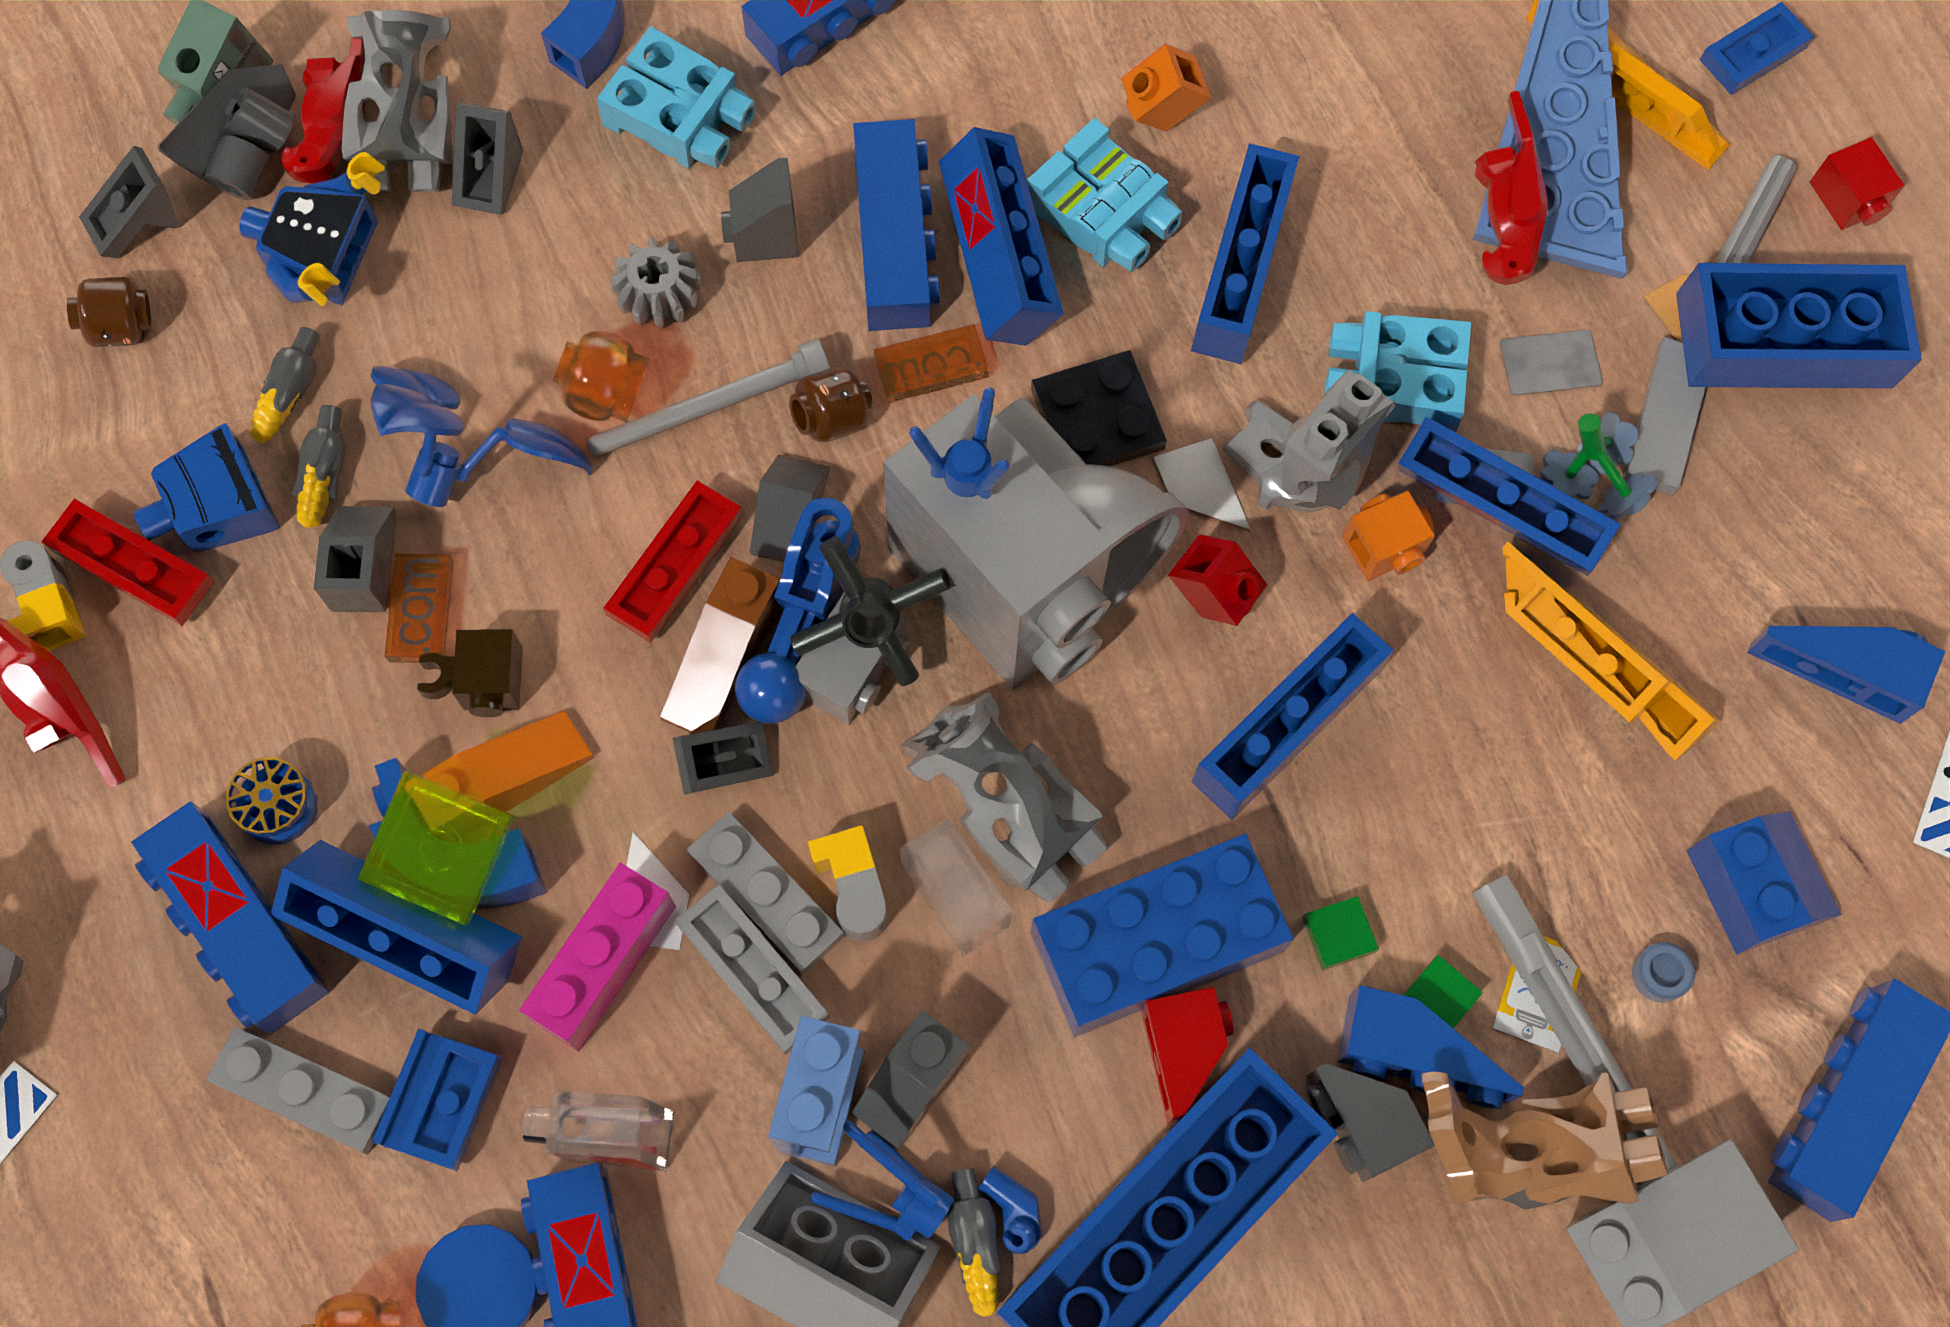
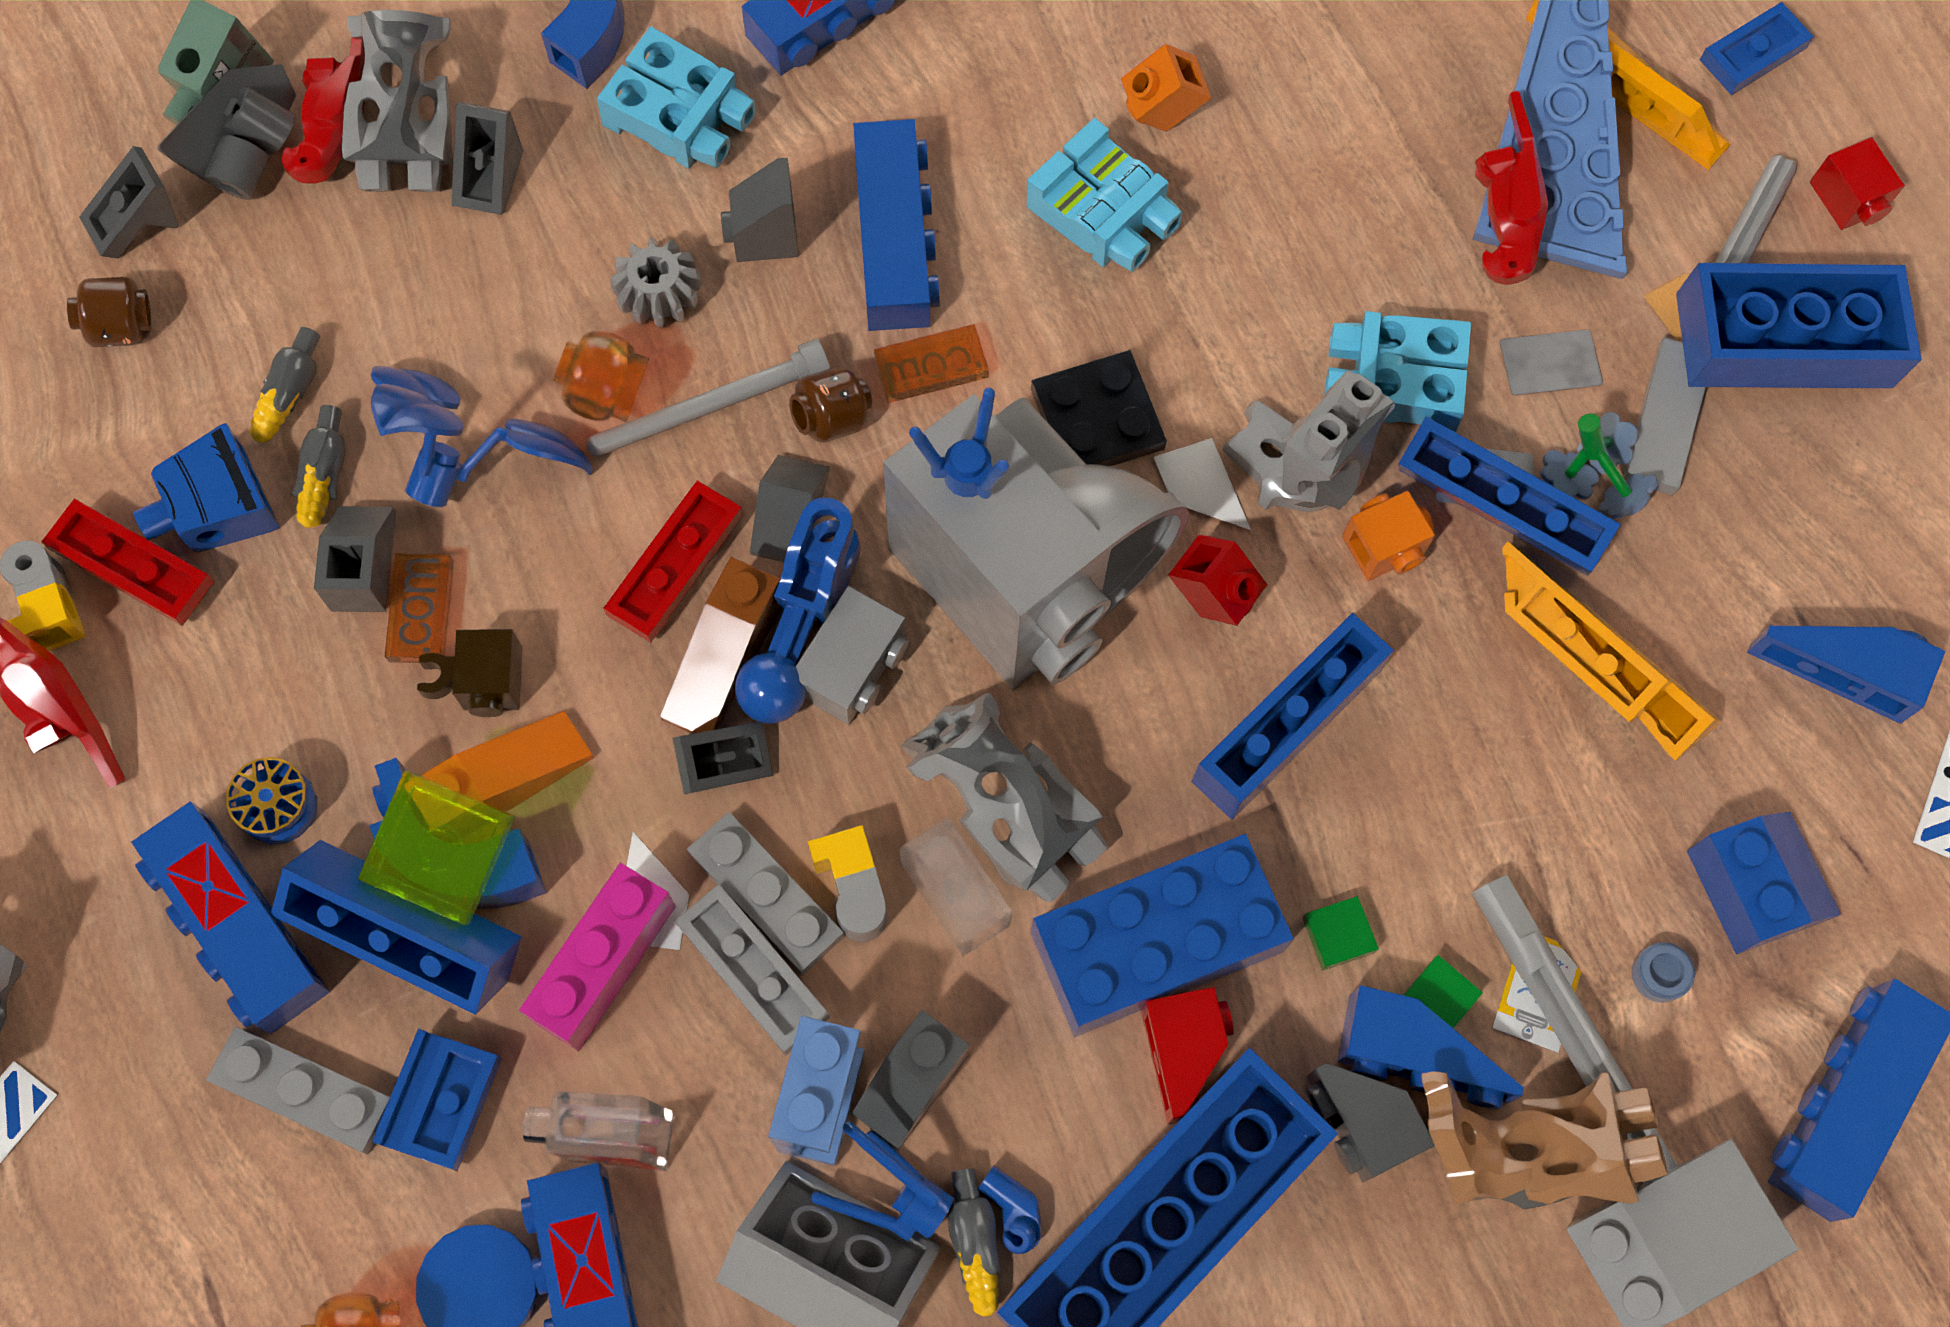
(317, 233): torso -> none
(869, 593): pearl dark grey bar -> none
(1000, 237): blue brick -> none
(1245, 254): blue brick -> none

